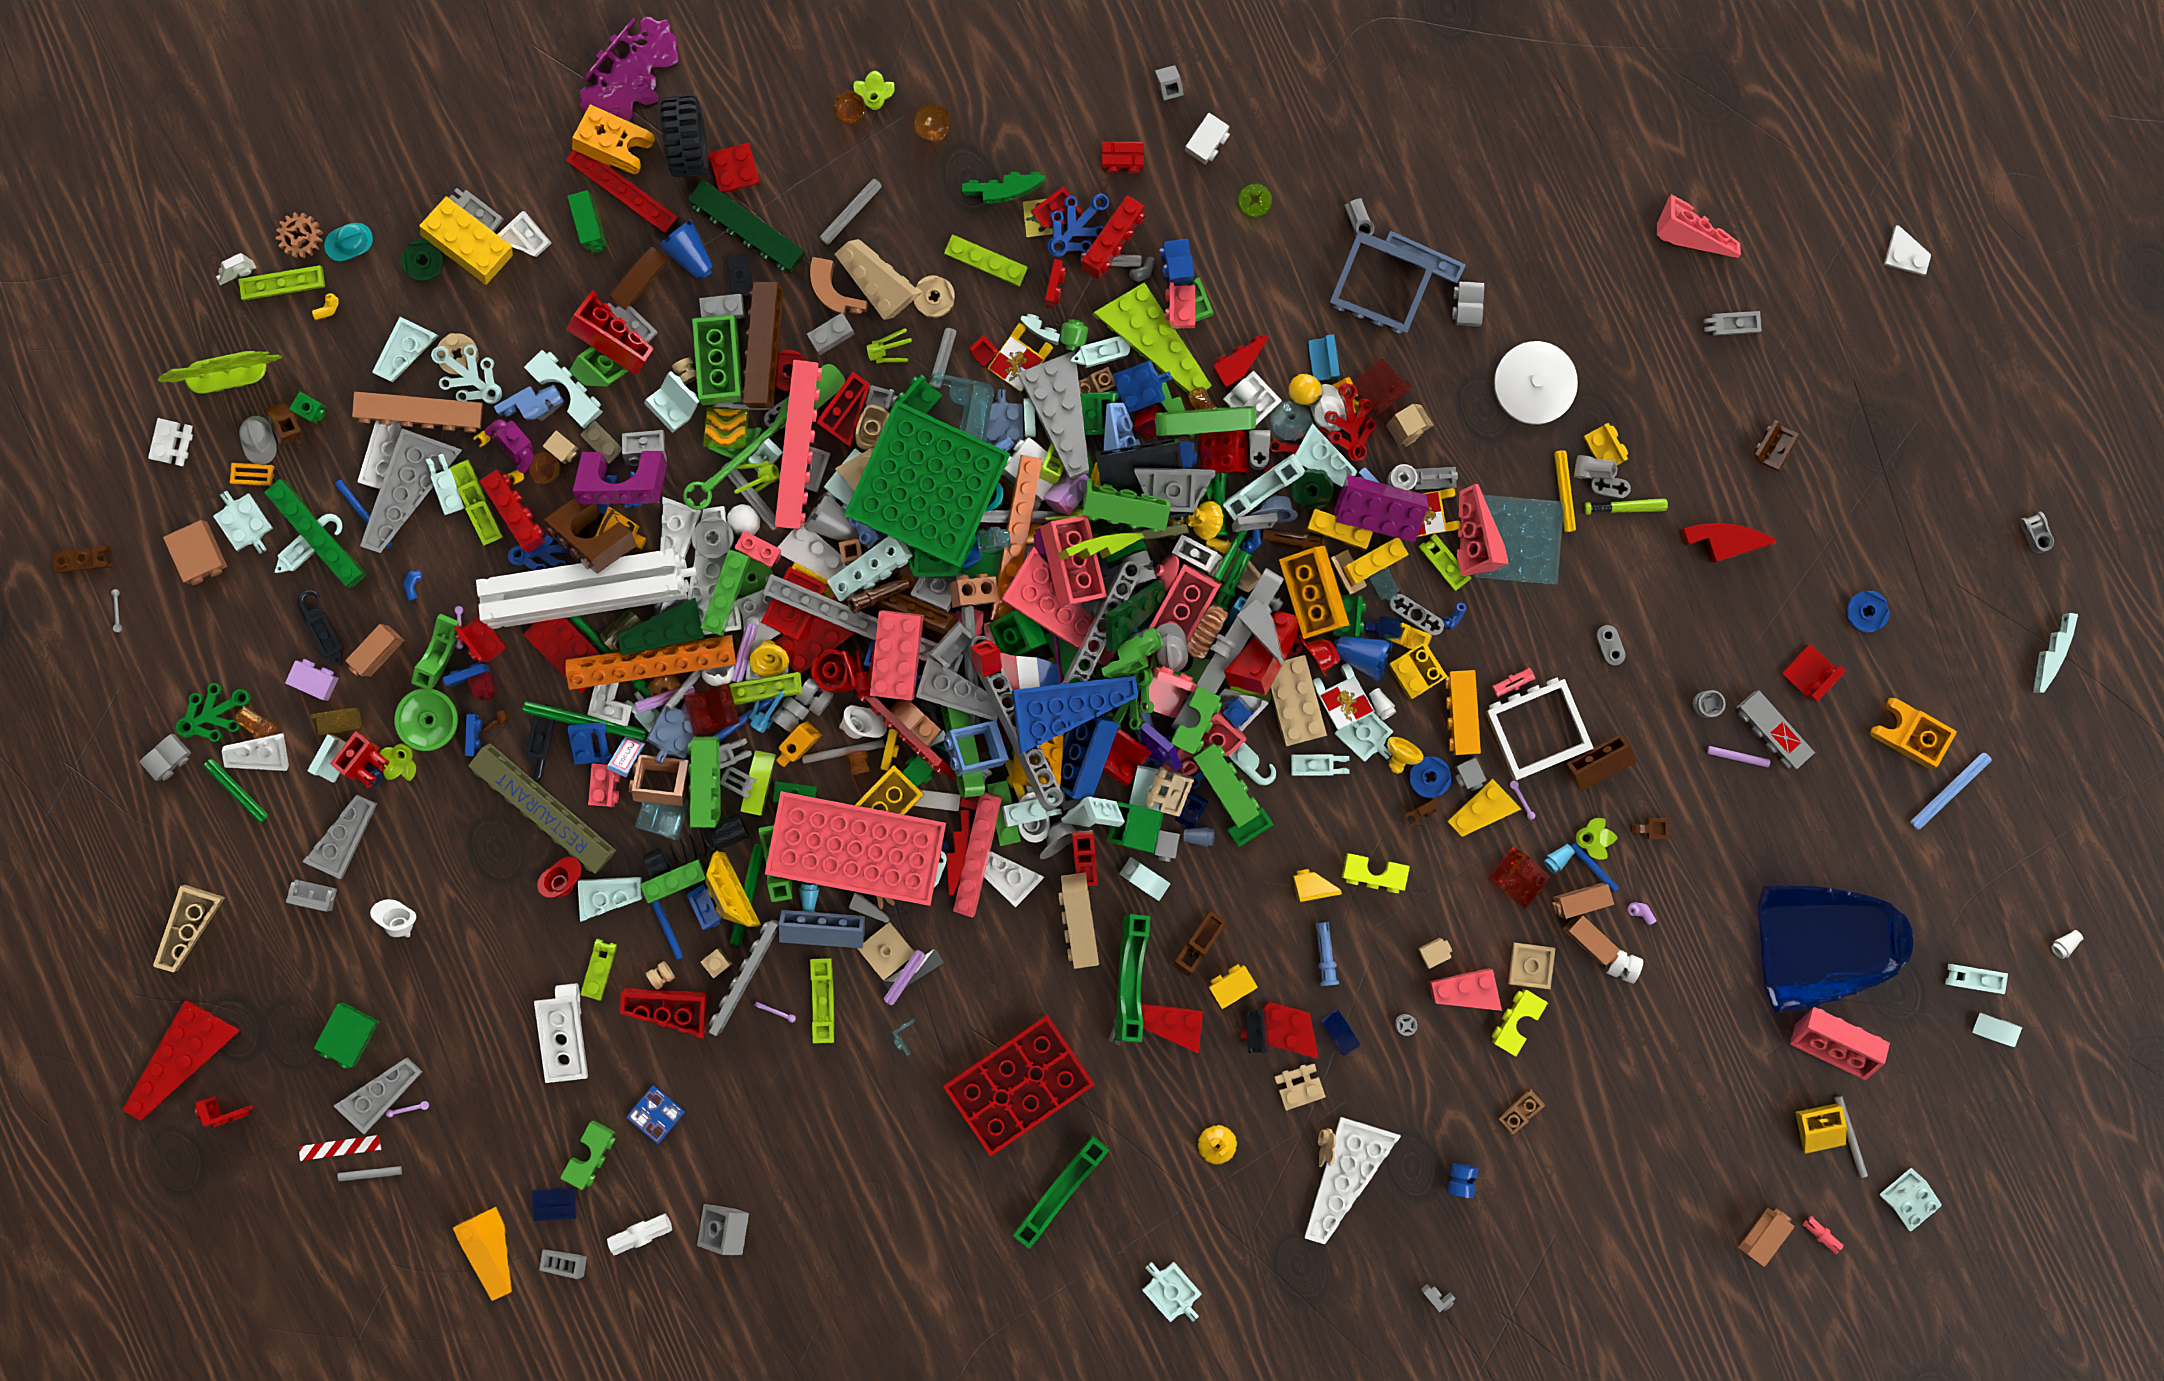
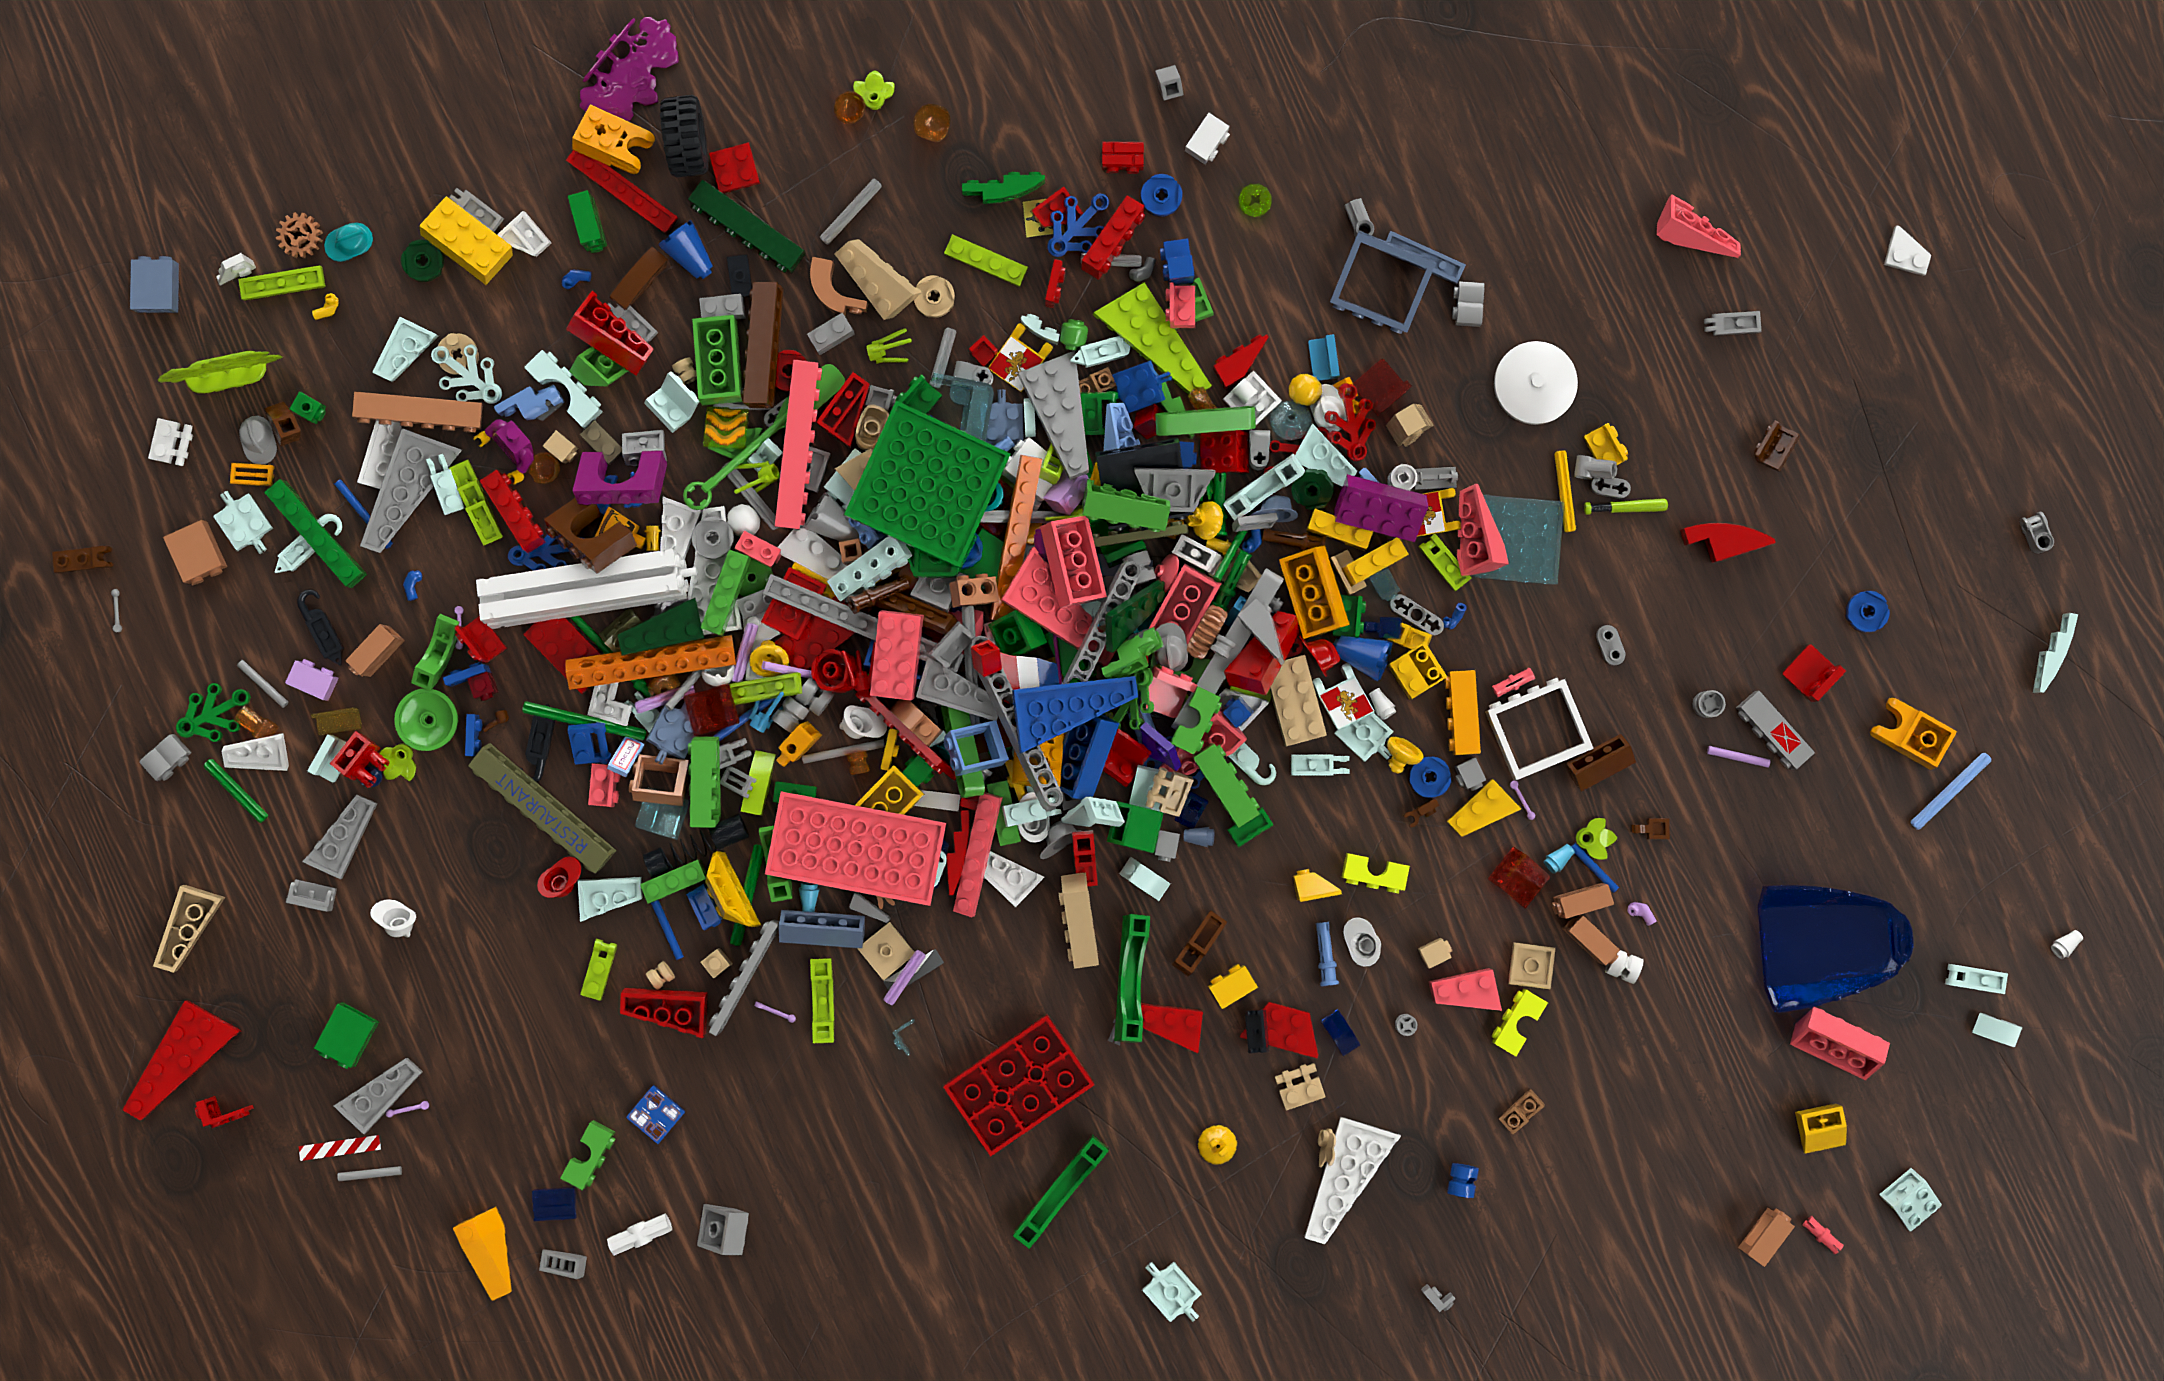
(154, 285): none -> sand blue brick
(262, 683): none -> light grey bar
(561, 1017): white hinge -> none
(574, 277): none -> blue arm
(652, 538): none -> yellow pin
(785, 669): none -> lavender bar
(972, 372): none -> light grey piece
(993, 540): clear light blue brick -> none
(1105, 545): lime slope -> none
(1153, 186): none -> blue plate
(1362, 941): none -> white piece
(1852, 1140): light grey bar -> none

